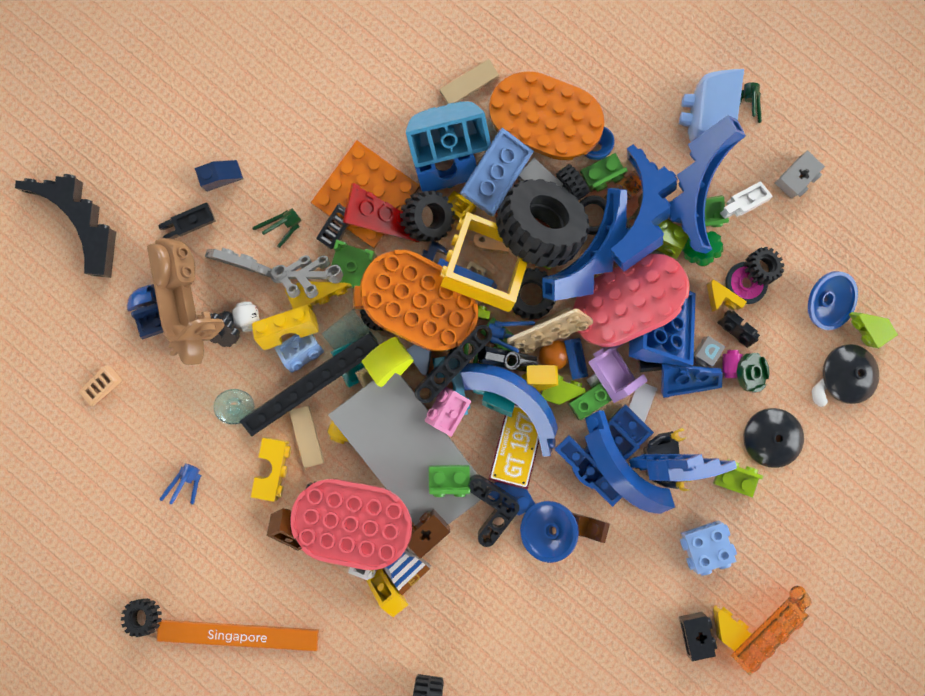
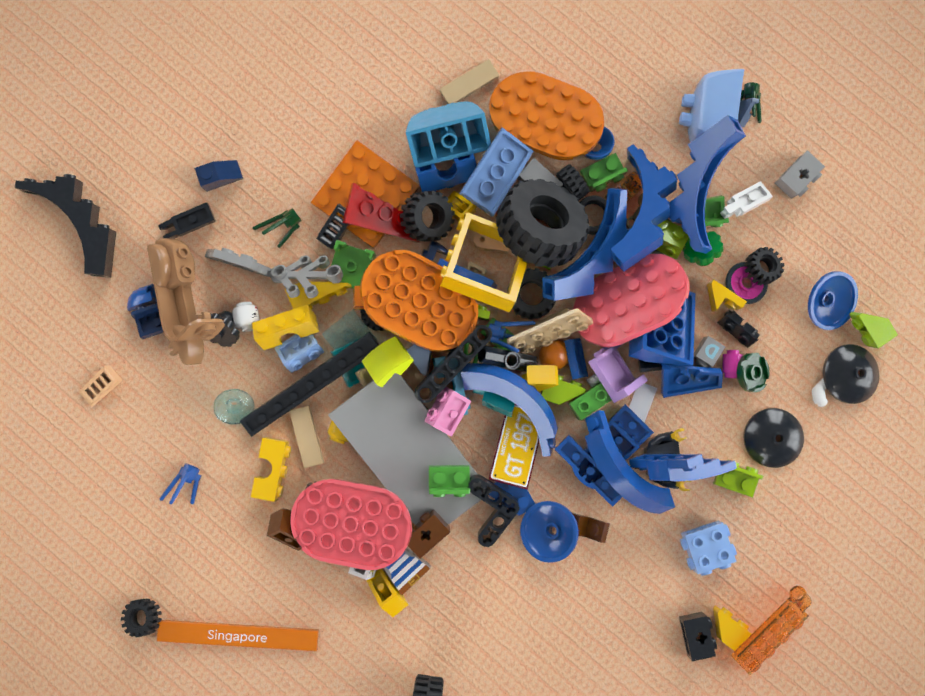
(744, 110): none -> sand blue tile

